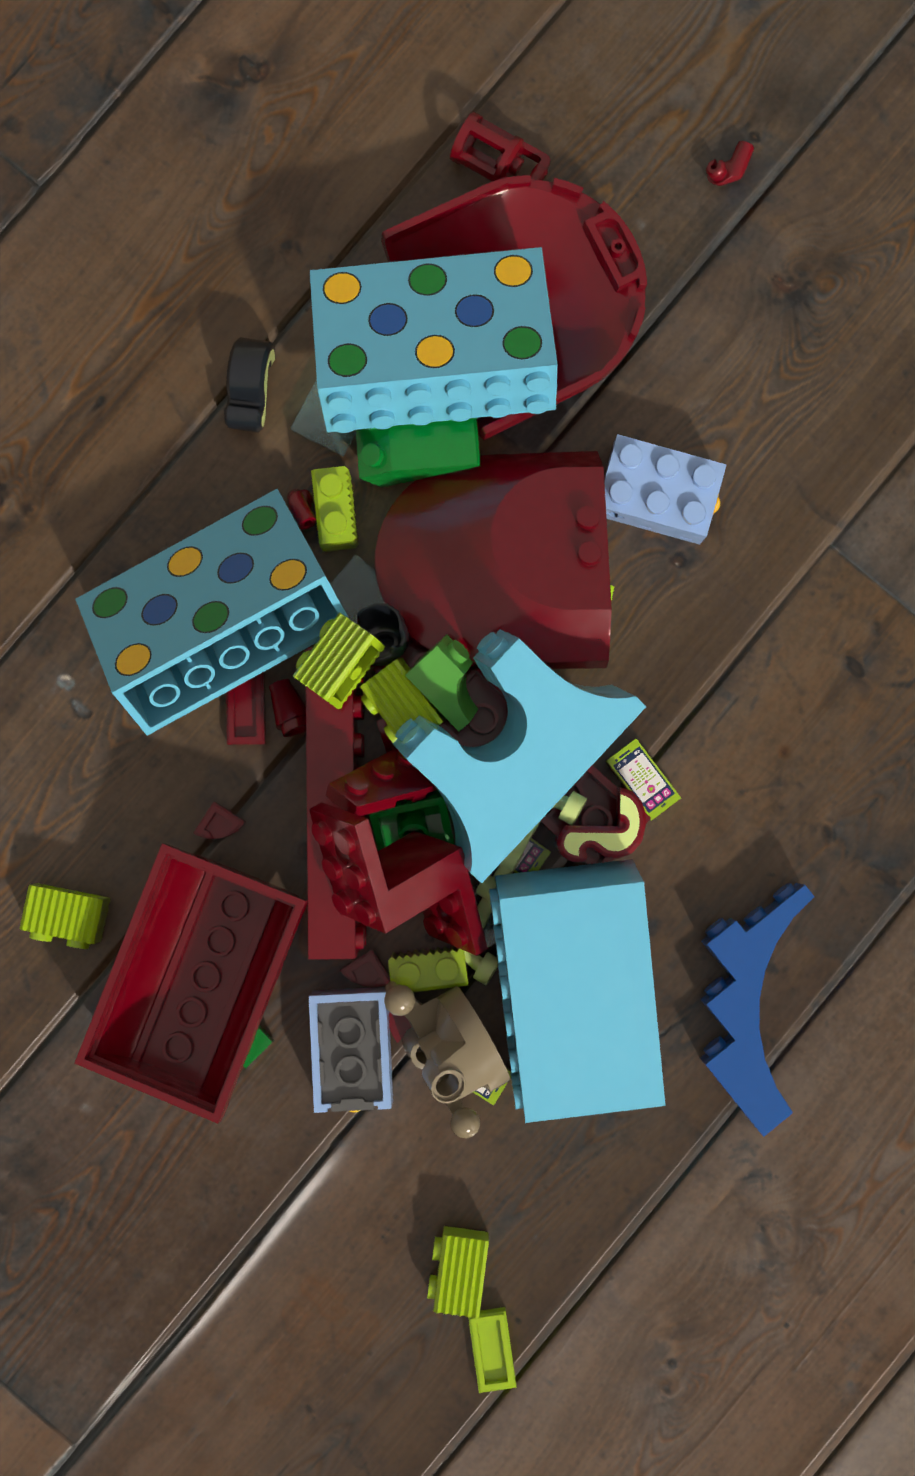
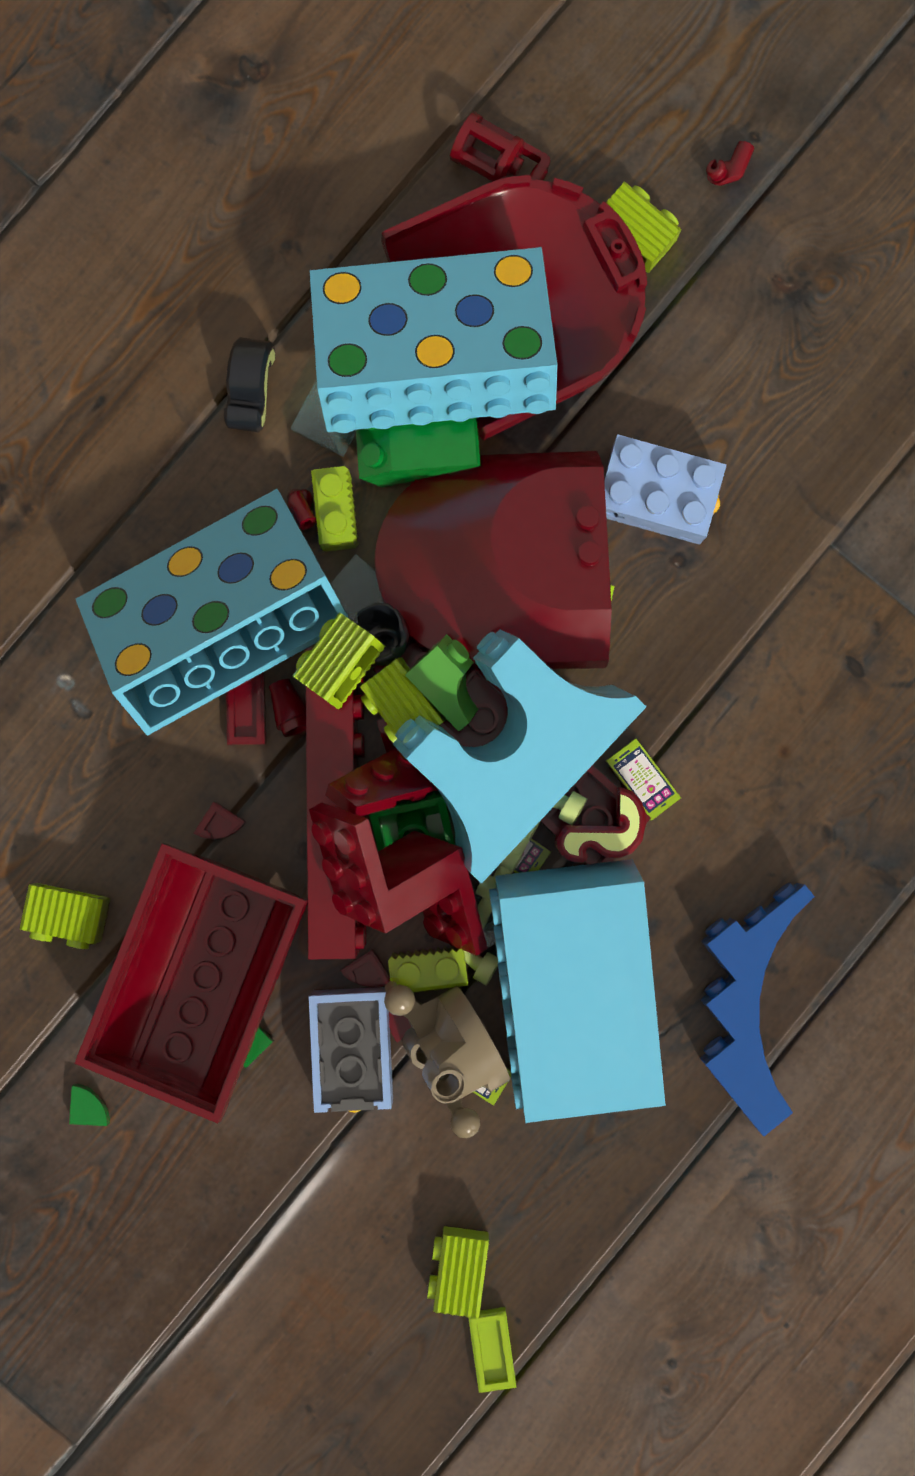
(87, 1107): none -> green tile
(652, 229): none -> lime brick

